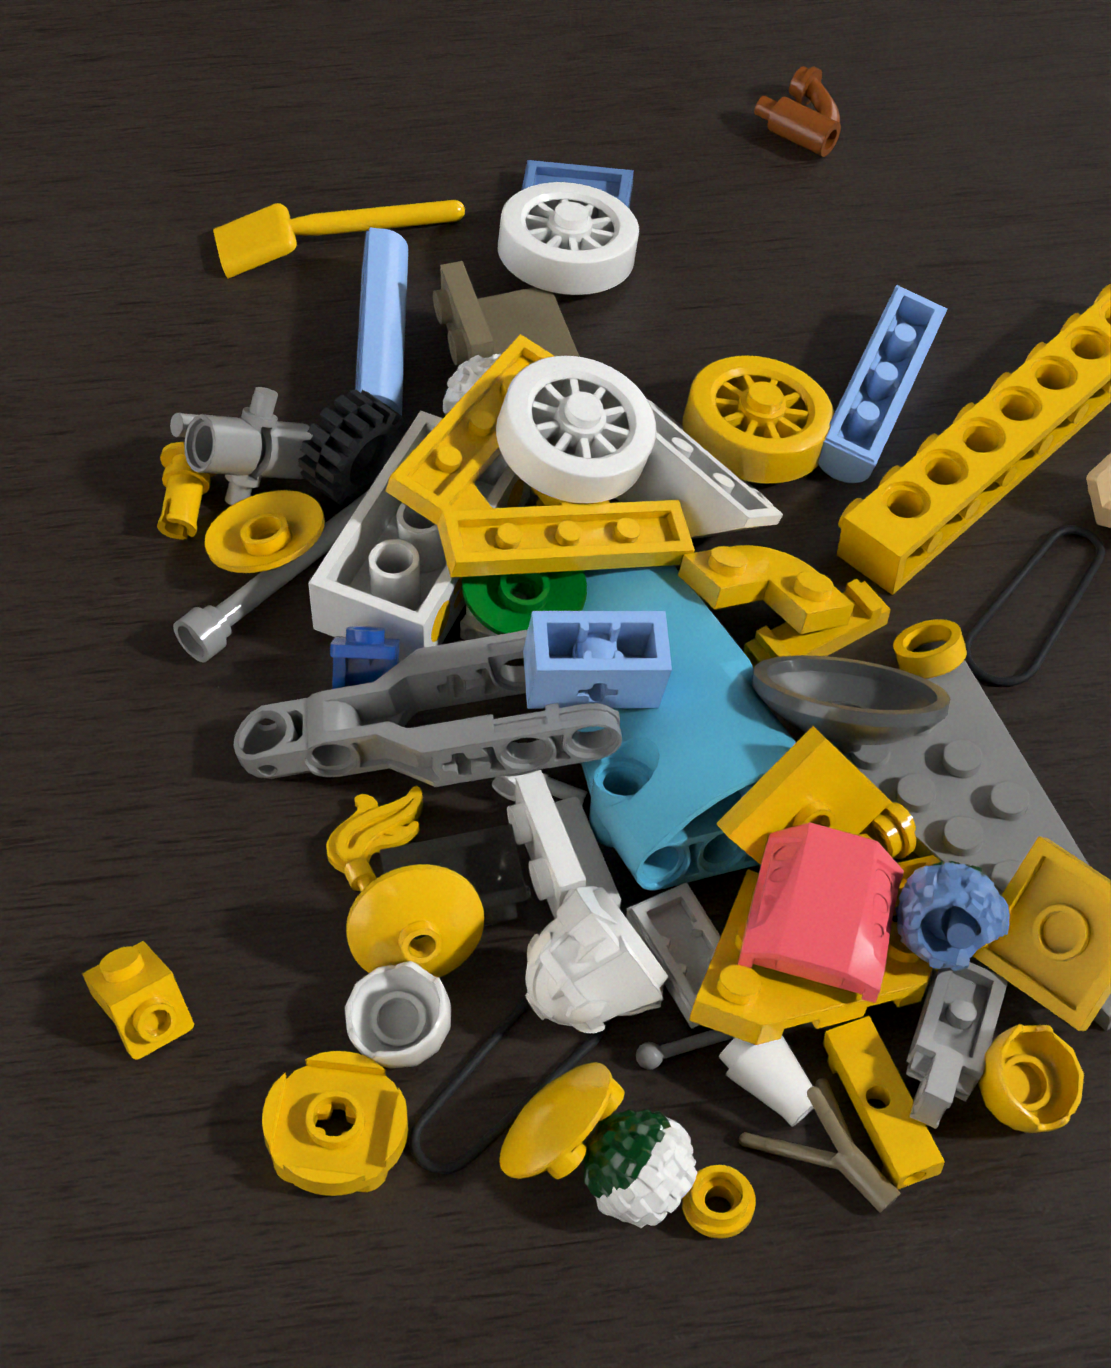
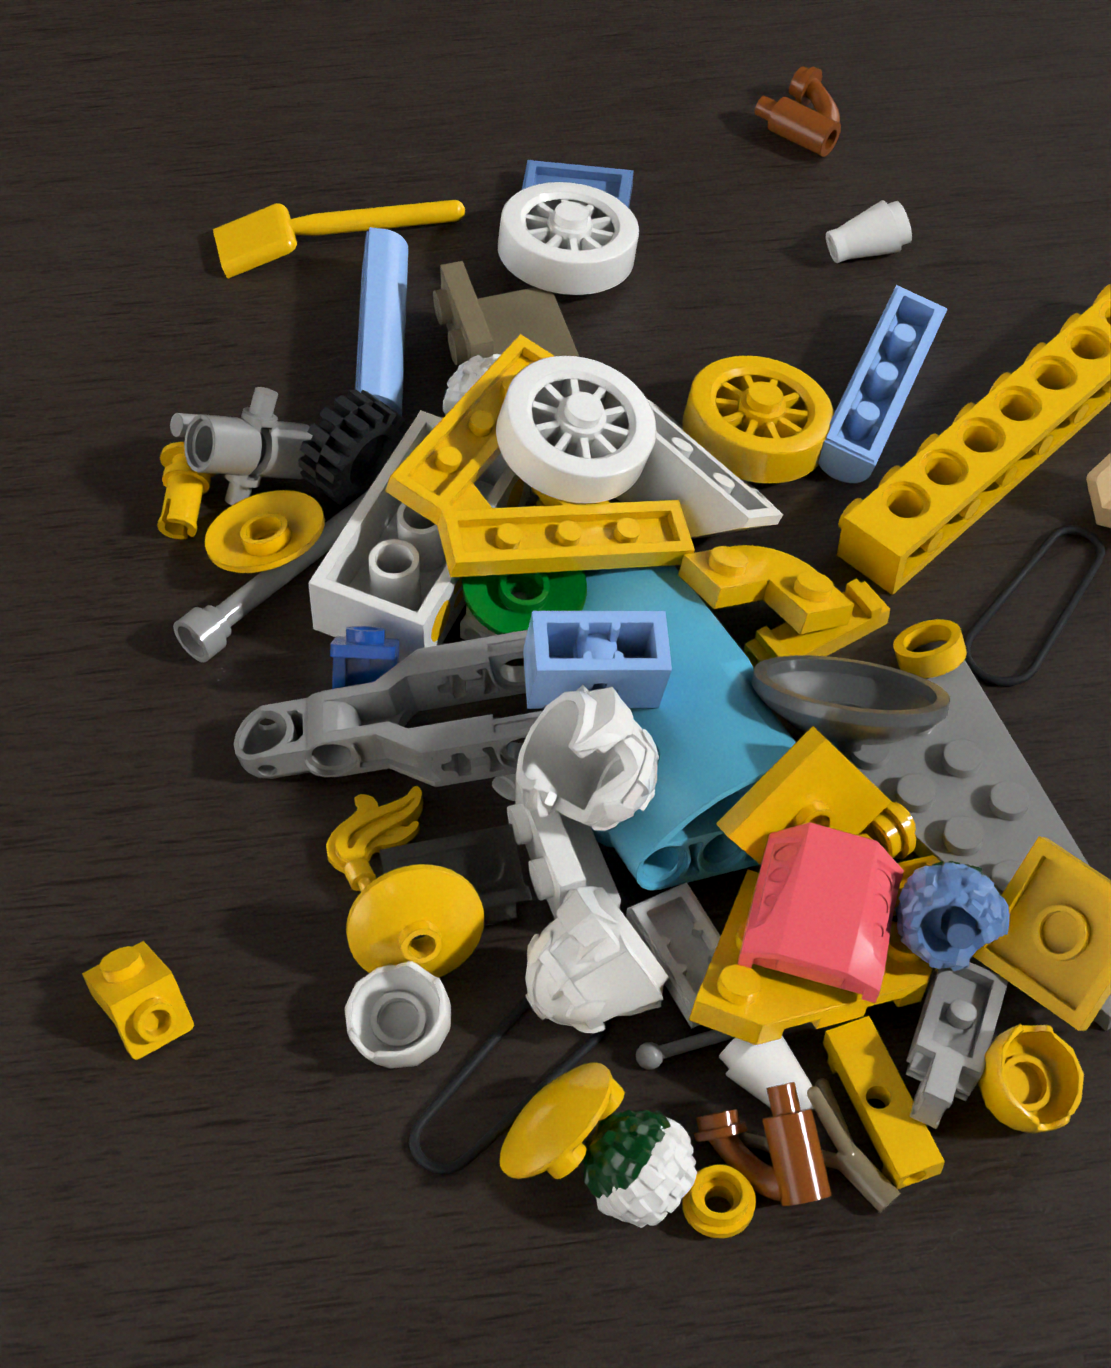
(344, 1162): yellow plate -> none
(588, 760): none -> white helmet
(793, 1144): none -> dark orange plant
(871, 233): none -> white cone

